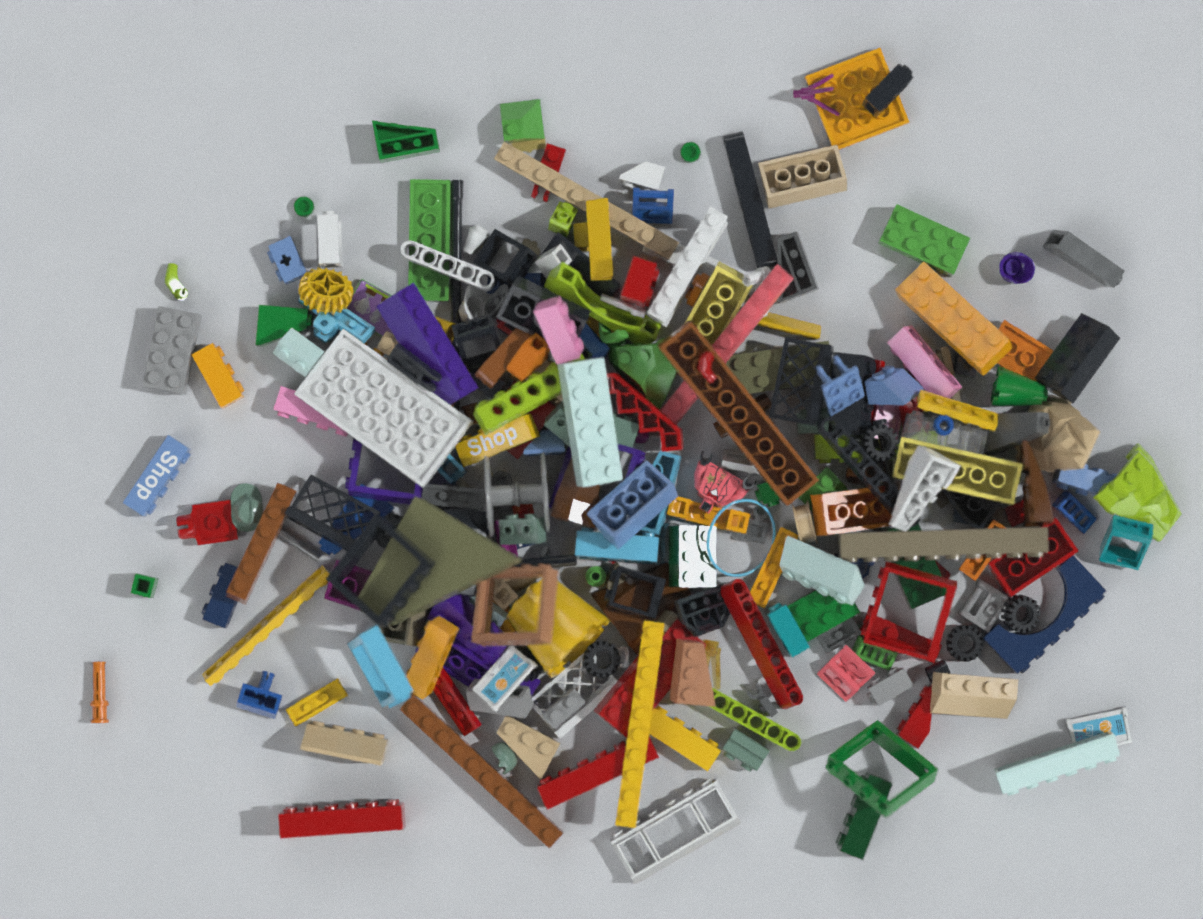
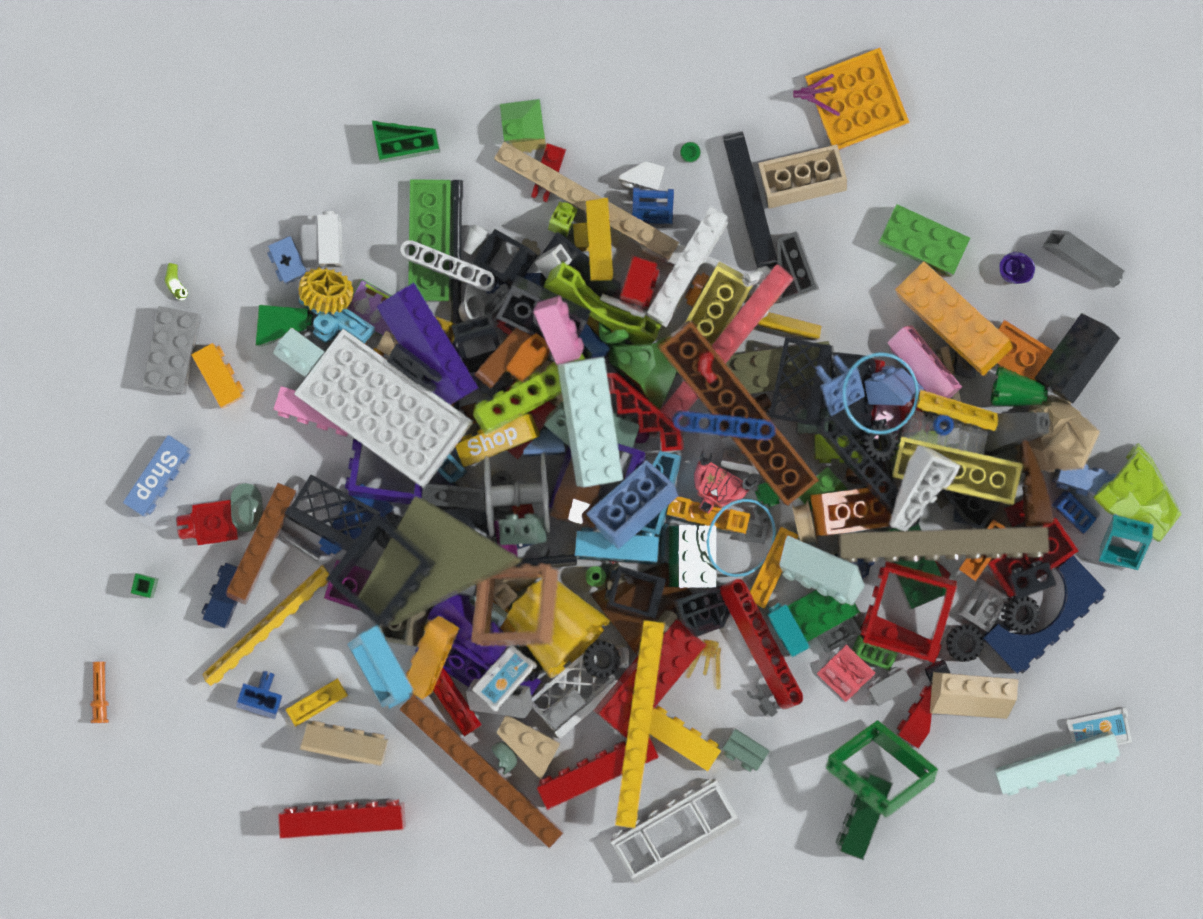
(304, 206): green tile -> none
(691, 675): nougat wedge -> none
(733, 427): none -> blue beam
(765, 724): lime beam -> none
(844, 393): none -> medium azure piece
(888, 90): black window -> none
(1032, 584): none -> black brick

